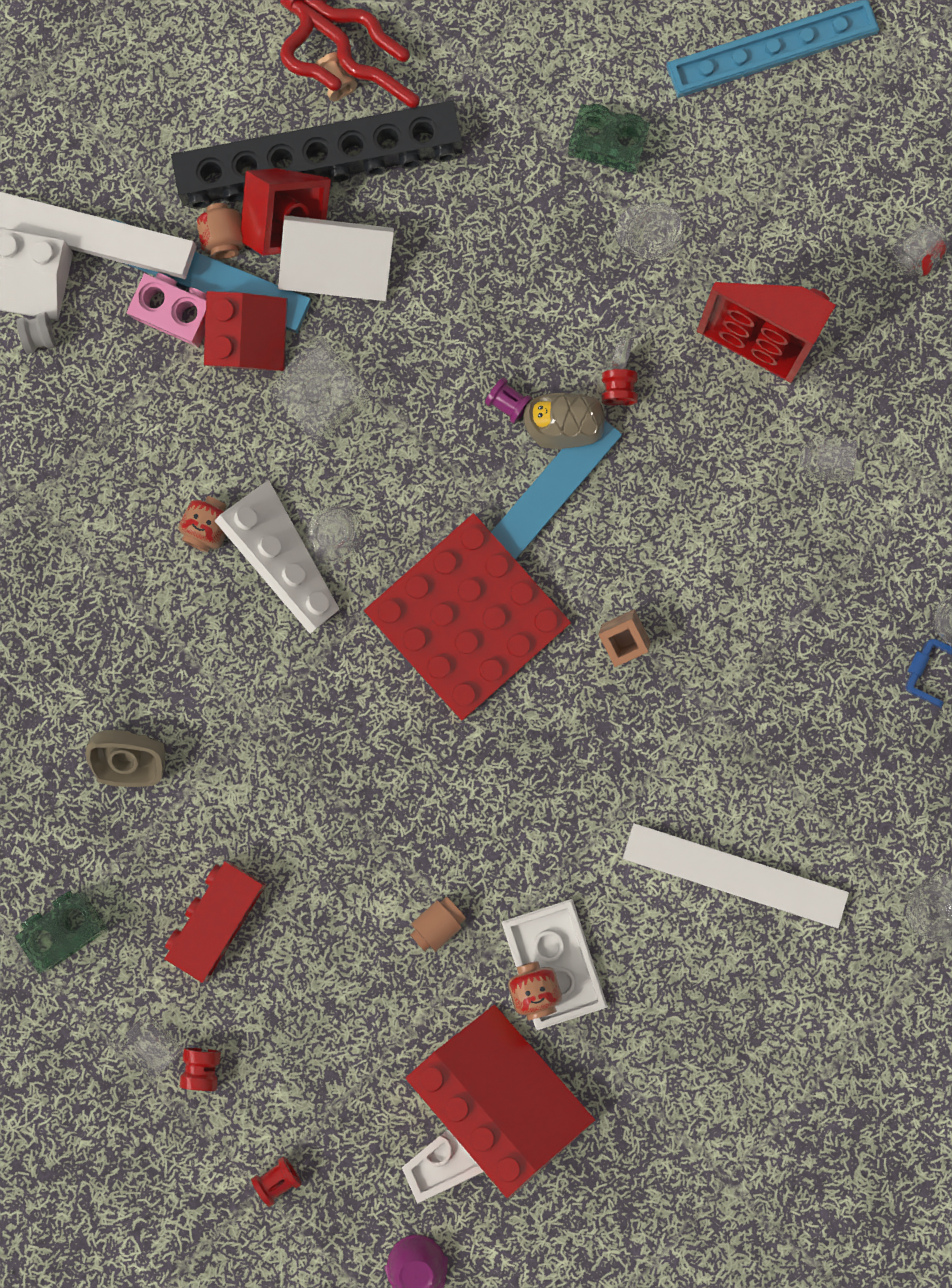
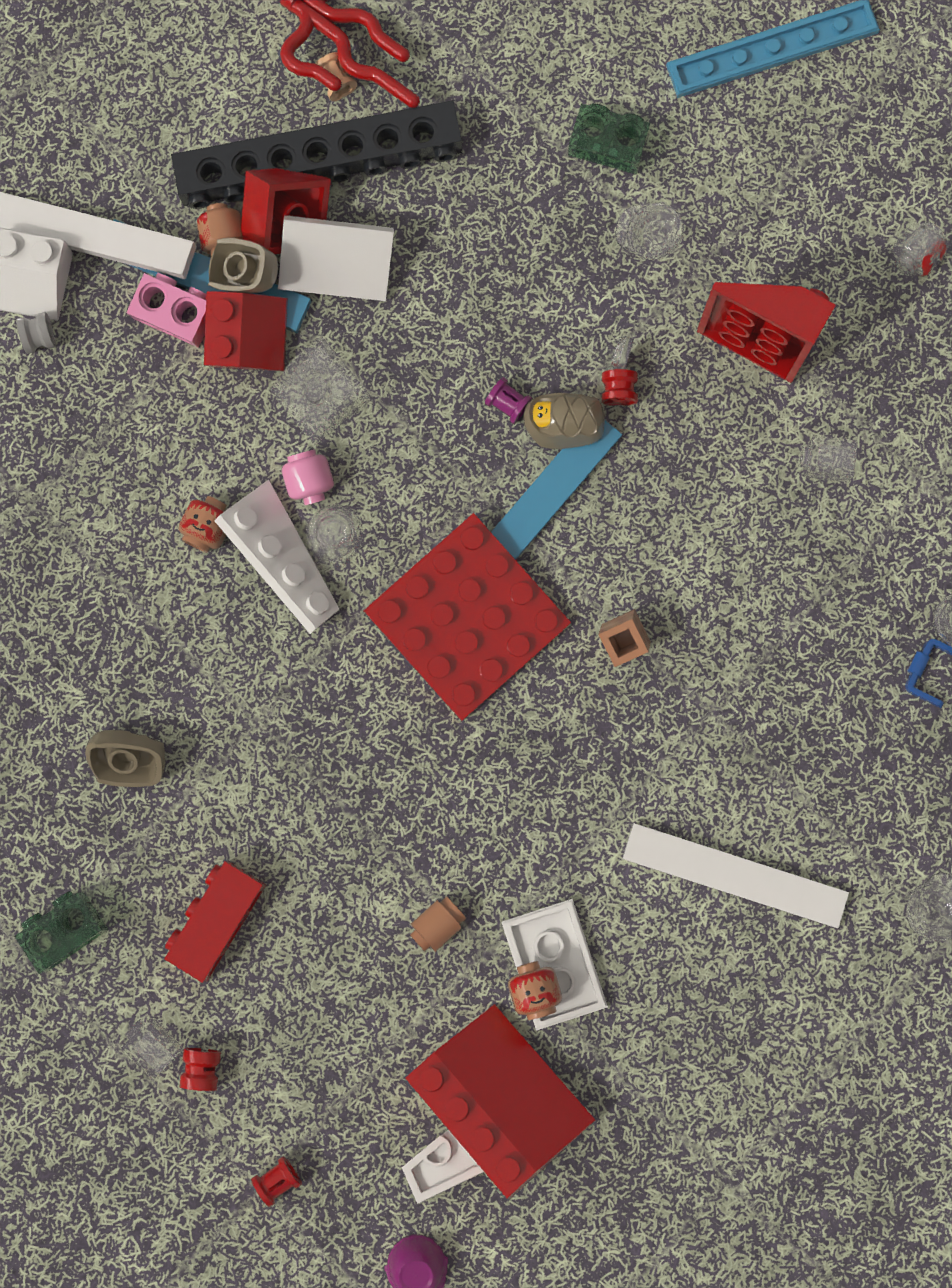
(242, 266): none -> dark tan piece
(307, 477): none -> bright pink head

